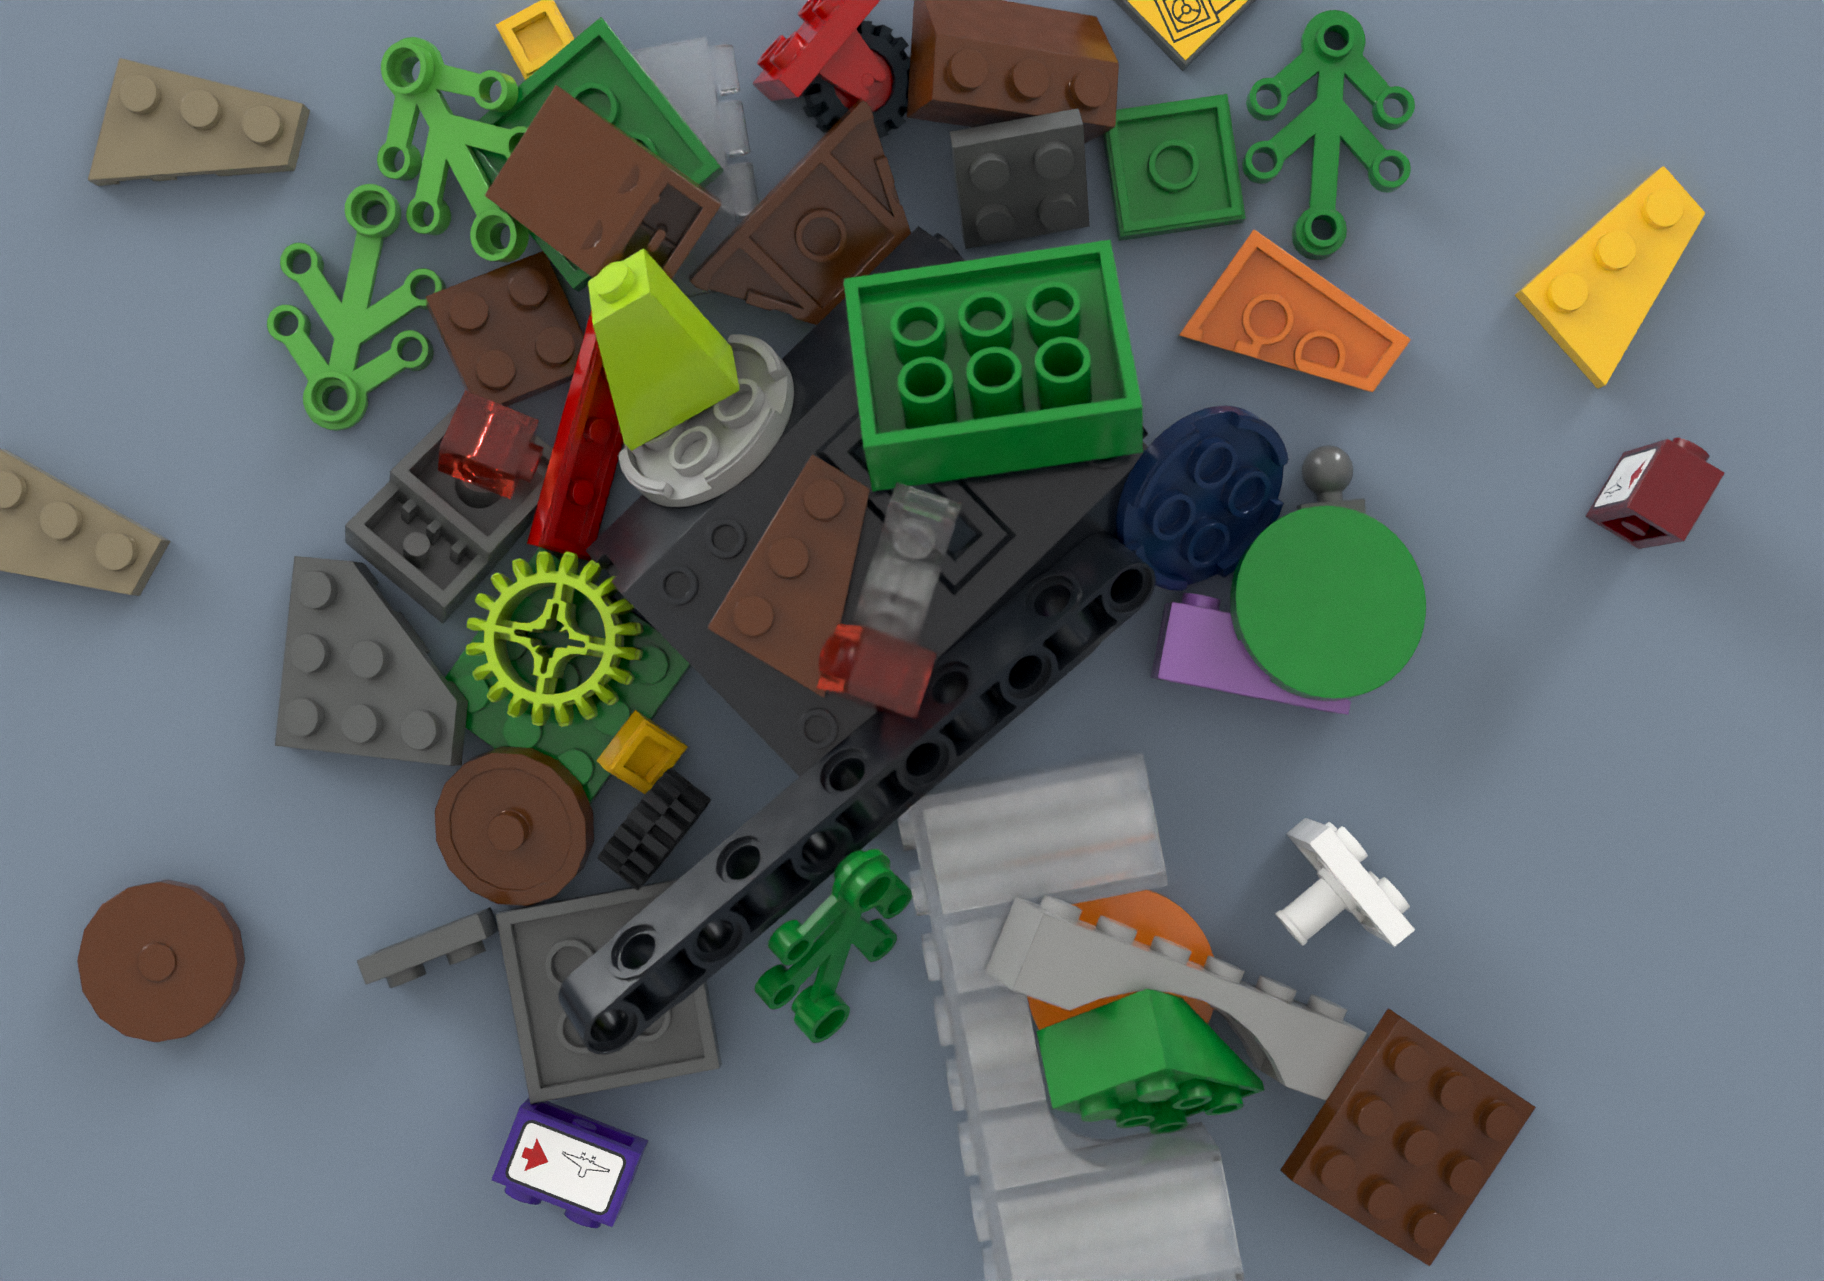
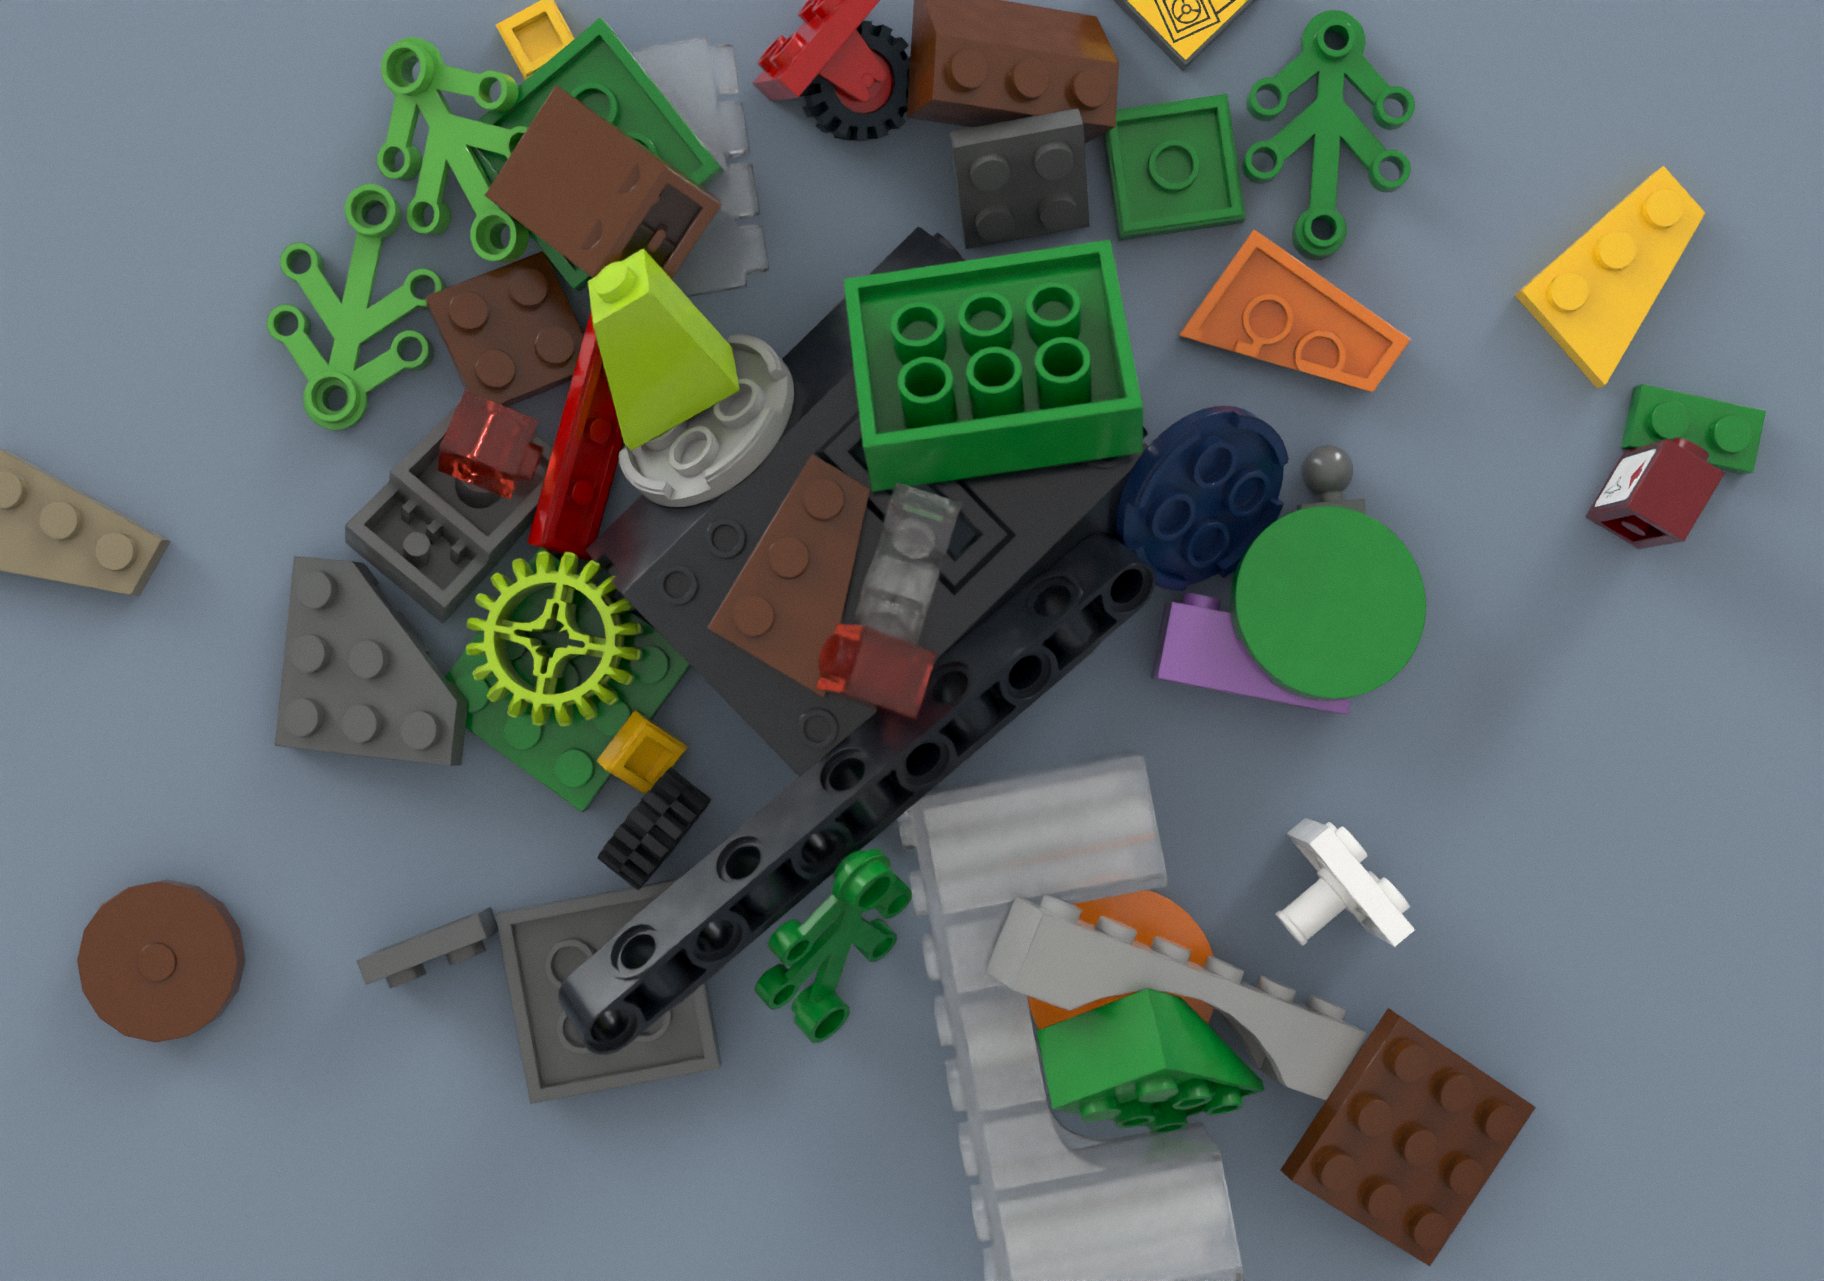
(186, 126): dark tan wing -> none
(514, 825): reddish brown wheel -> none
(569, 1163): brick -> none
(816, 227): reddish brown wing -> none
(1721, 428): none -> green plate

